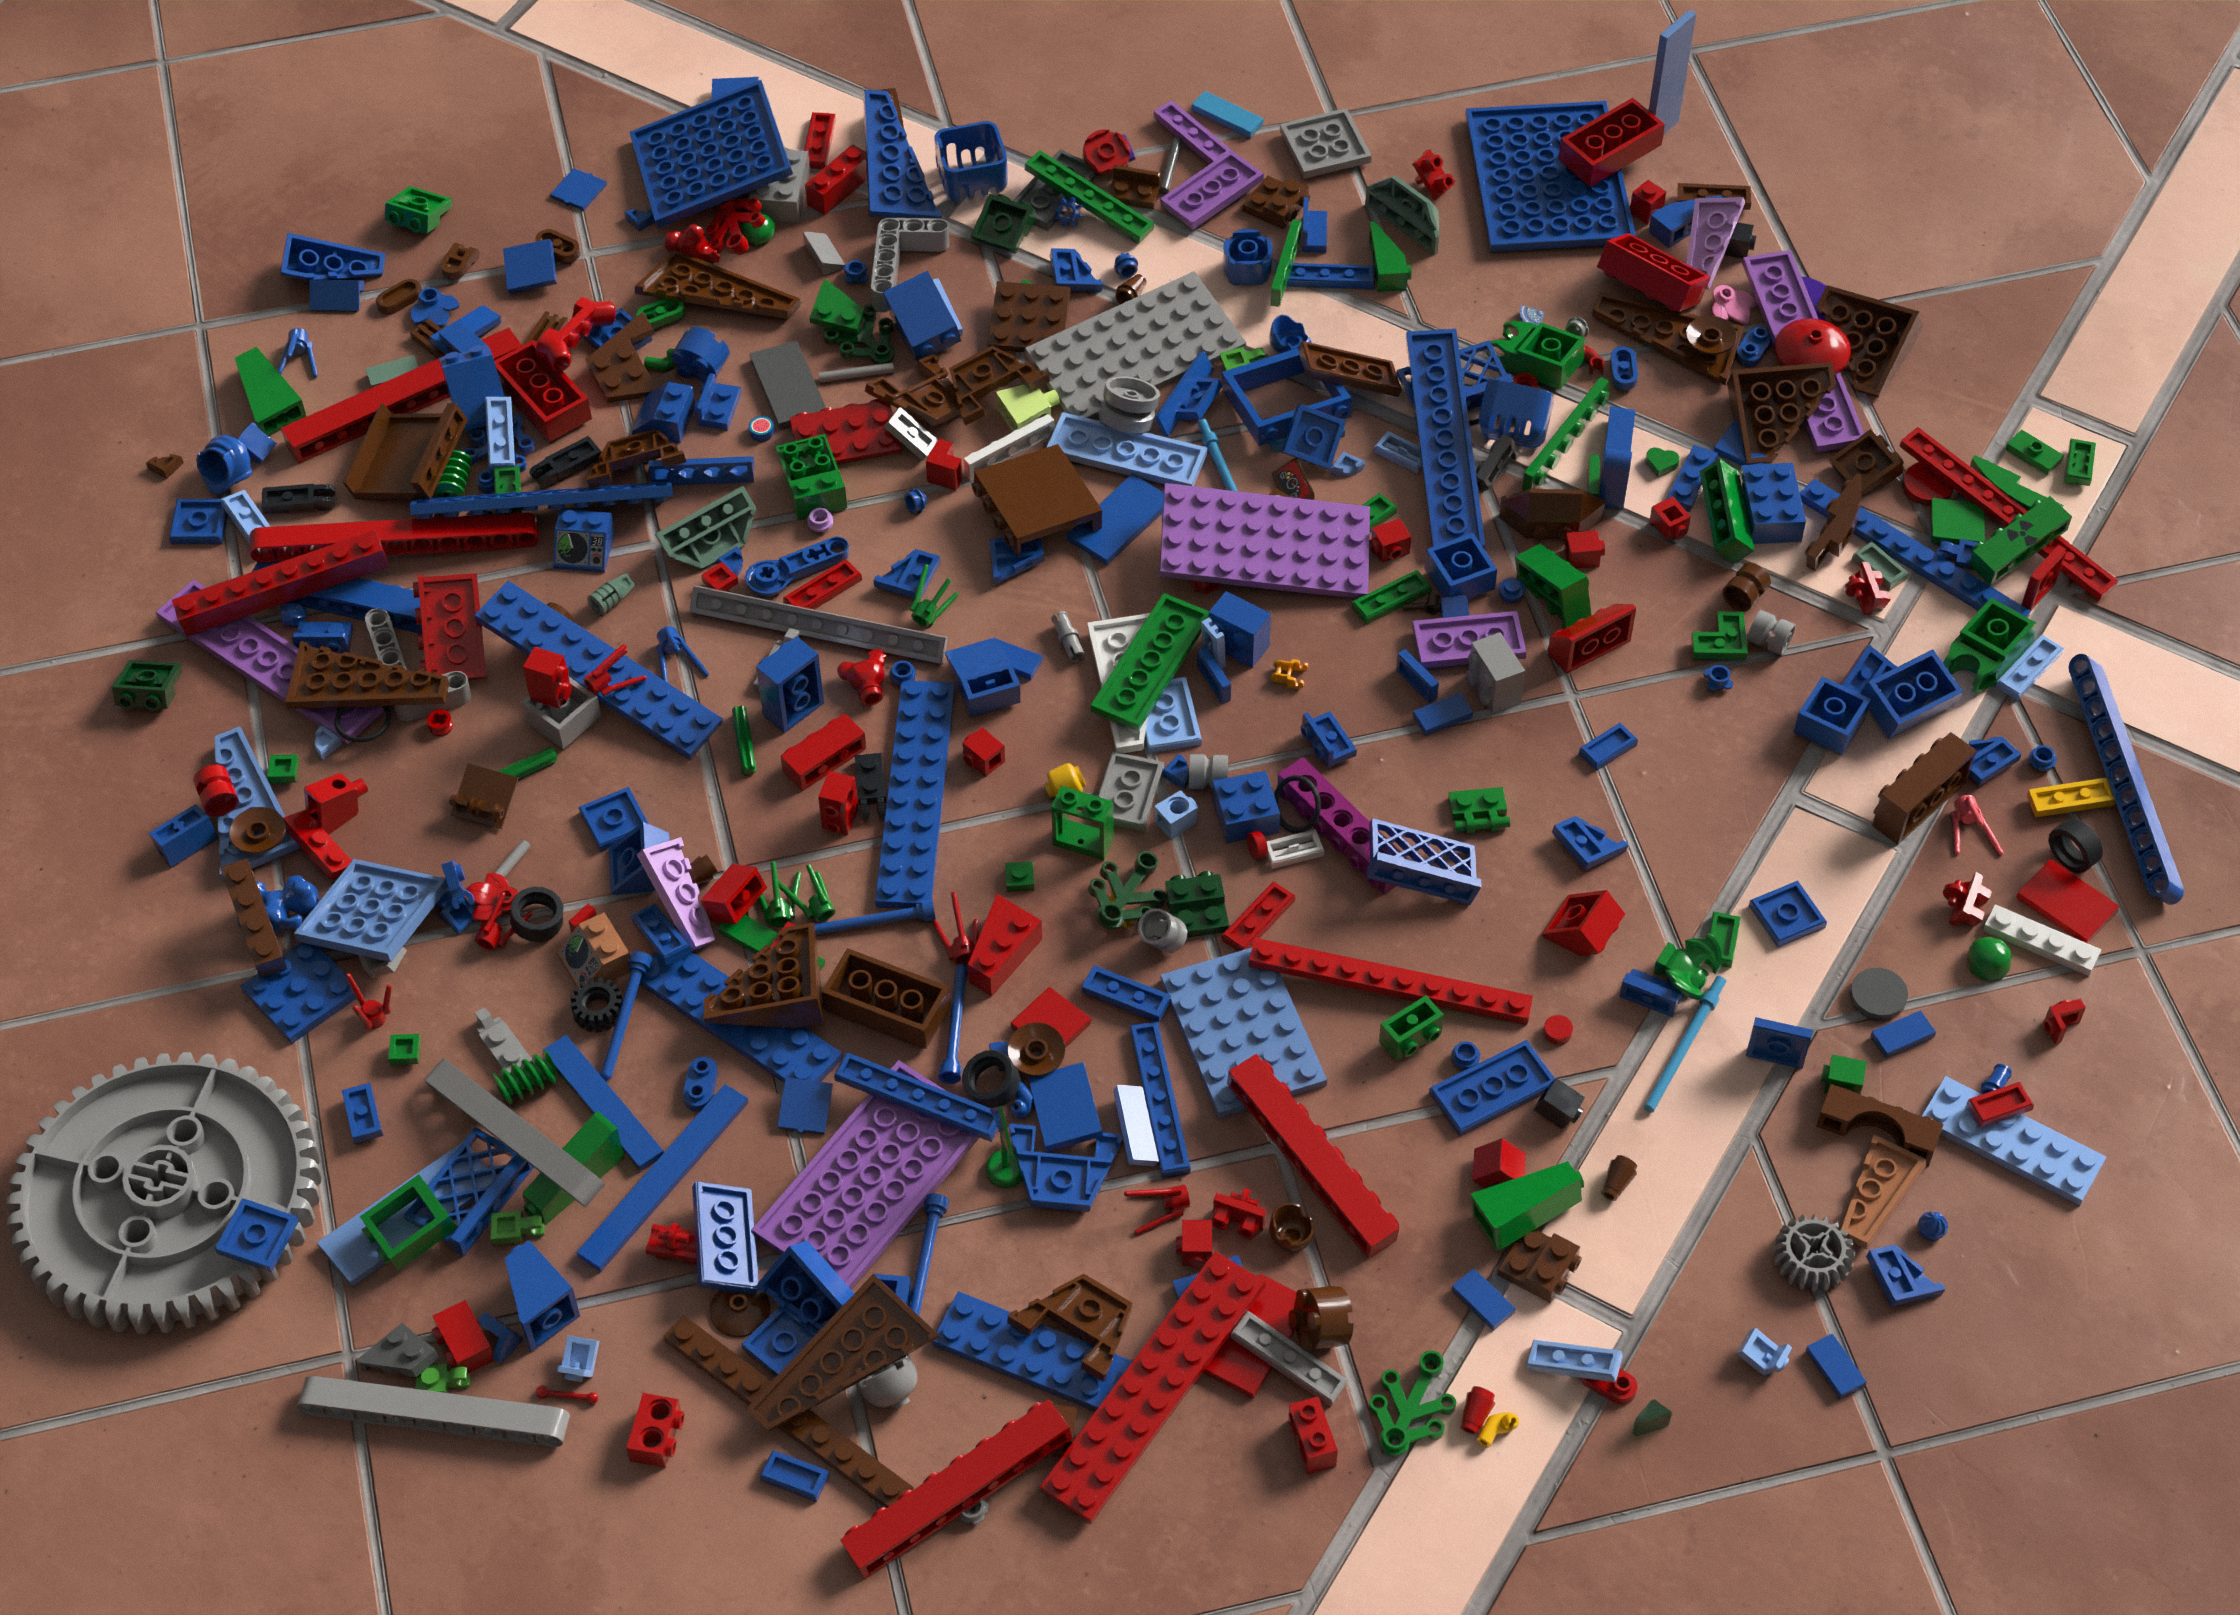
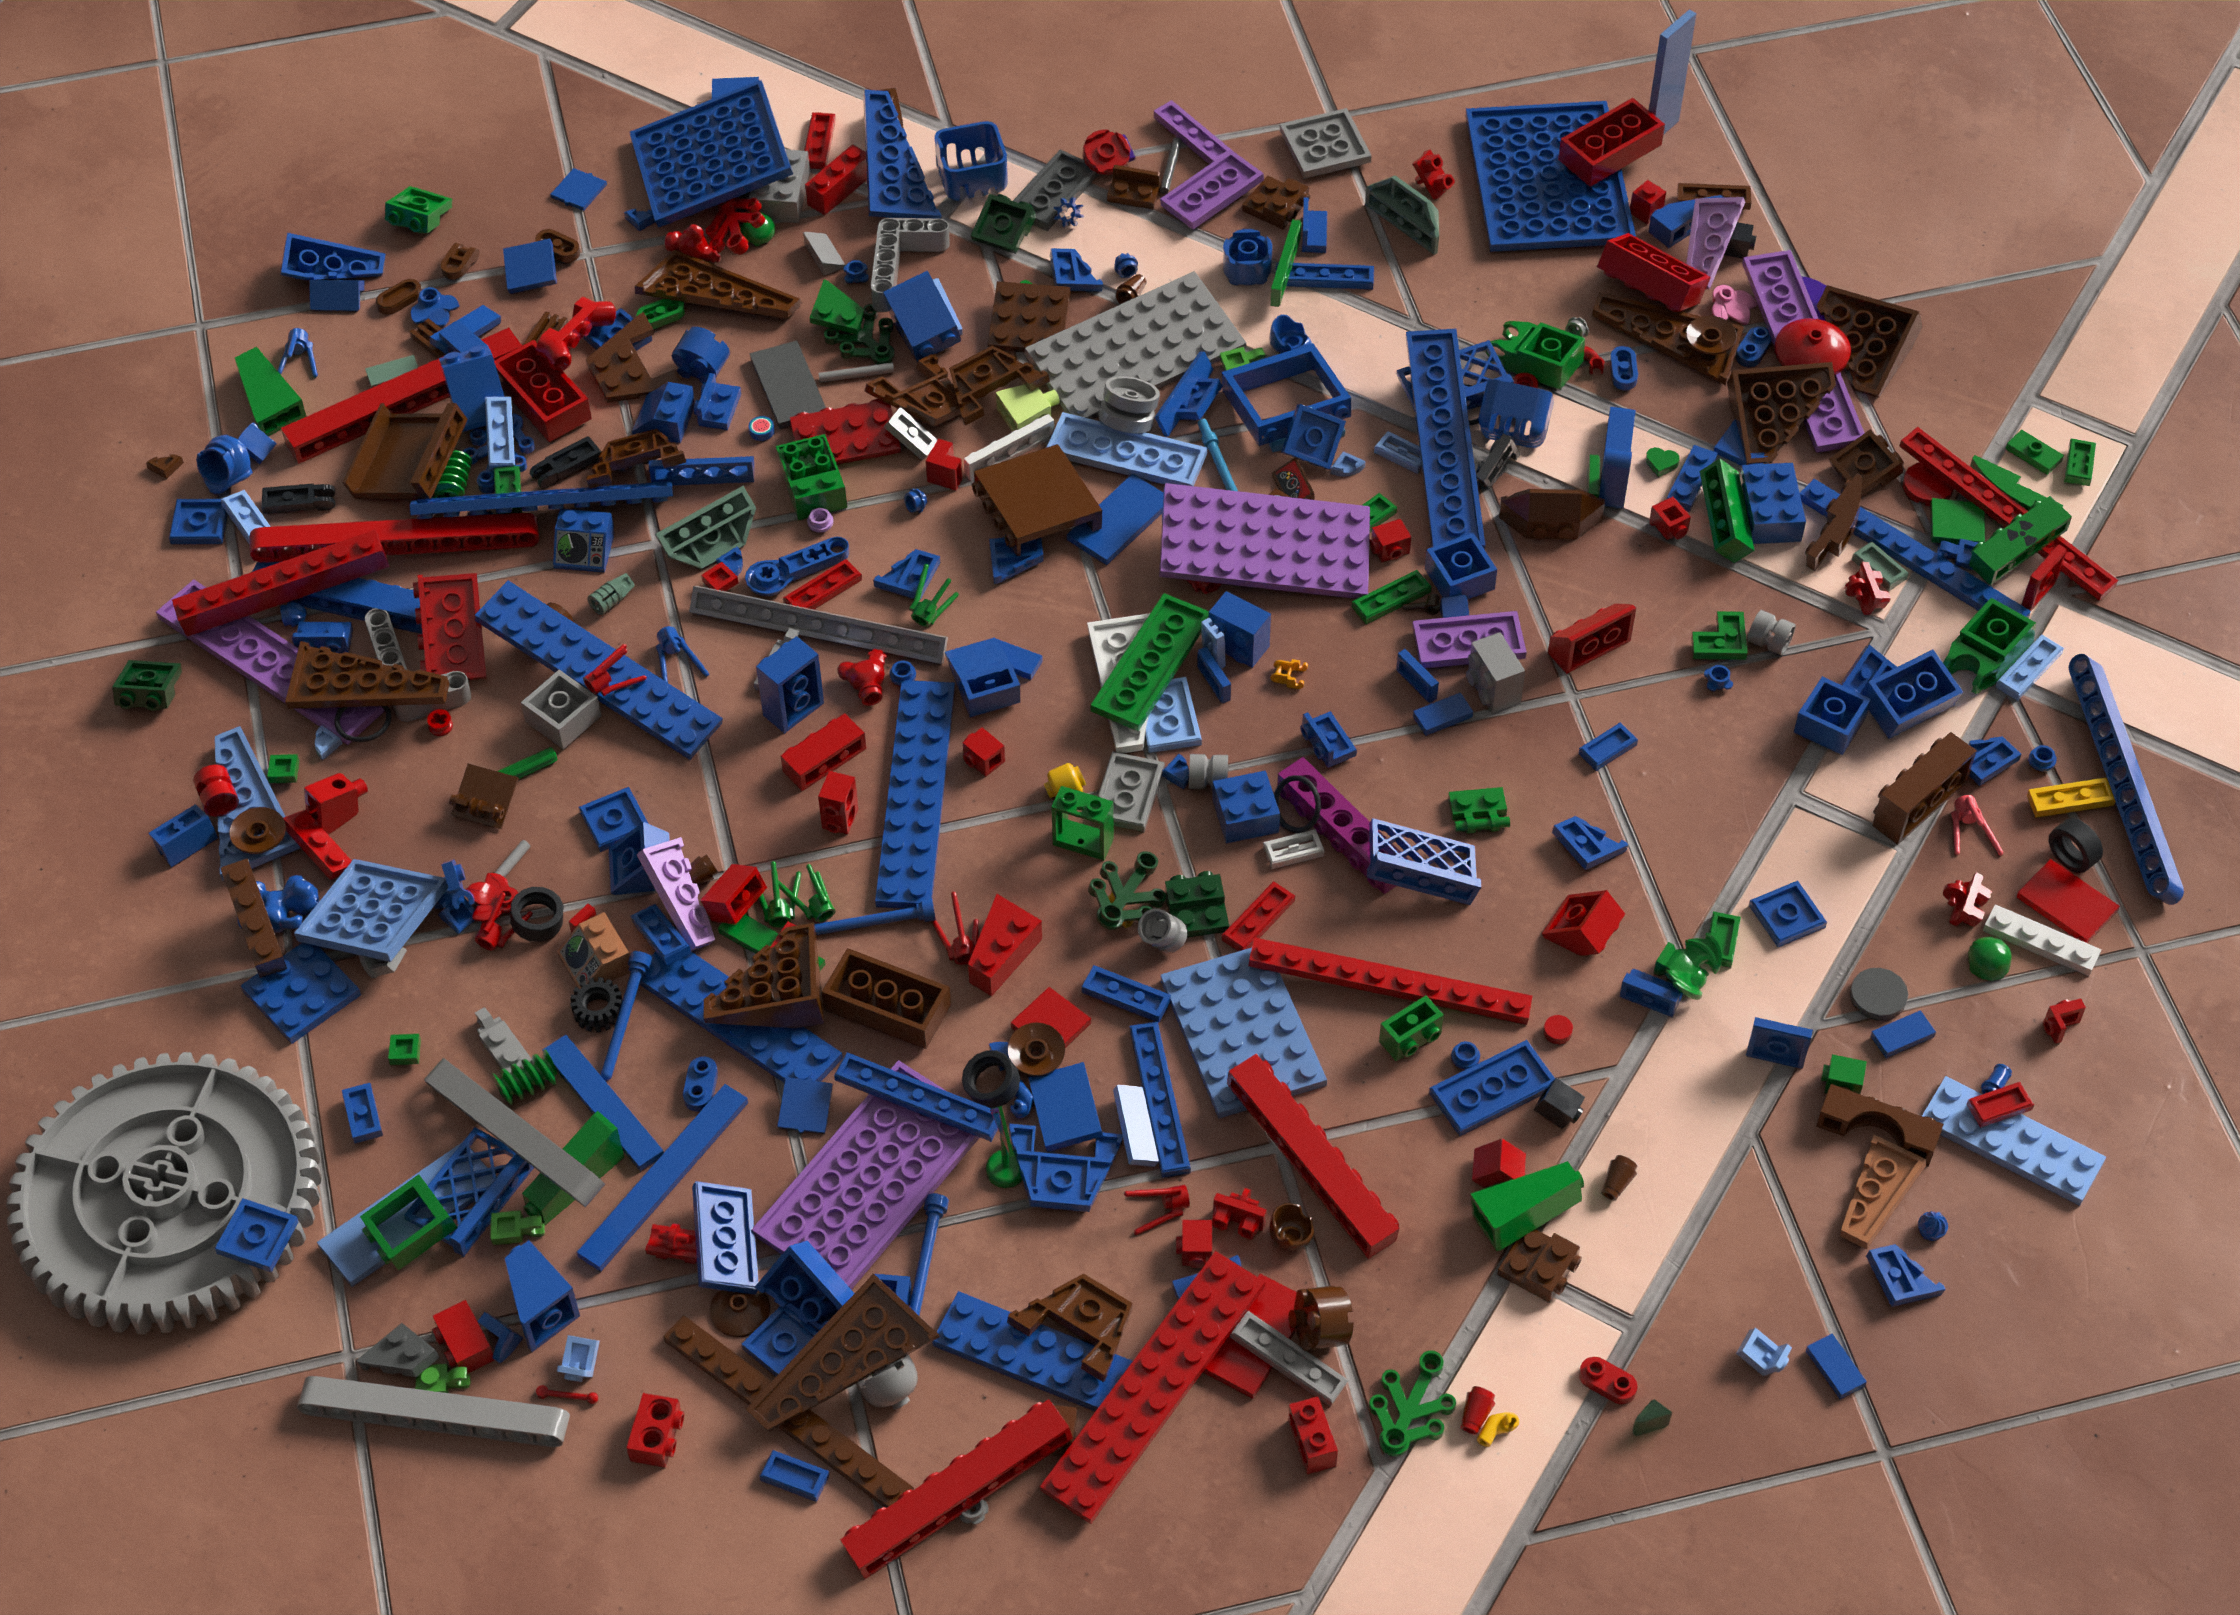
(371, 1012): red plant -> none
(547, 677): red brick -> none
(660, 364): green arm -> none
(744, 740): green axle -> none
(870, 783): black hinge -> none
(951, 1070): blue piece -> none
(1019, 876): green plate -> none
(1068, 636): light grey pin -> none
(1090, 196): green plate -> none
(1172, 823): light blue brick -> none
(1227, 114): dark azure tile -> none
(1257, 845): red tile -> none
(1349, 369): reddish brown tile -> none
(1388, 261): green slope -> none
(1483, 1299): blue tile -> none
(1511, 590): blue plate -> none
(1530, 315): medium blue tile -> none
(1556, 583): green wedge -> none
(1563, 438): green plate -> none
(1574, 1360): light blue tile -> none
(1584, 549): red brick -> none
(1707, 1003): dark azure bar -> none
(1746, 587): reddish brown wheel -> none
(1807, 1238): light grey gear -> none

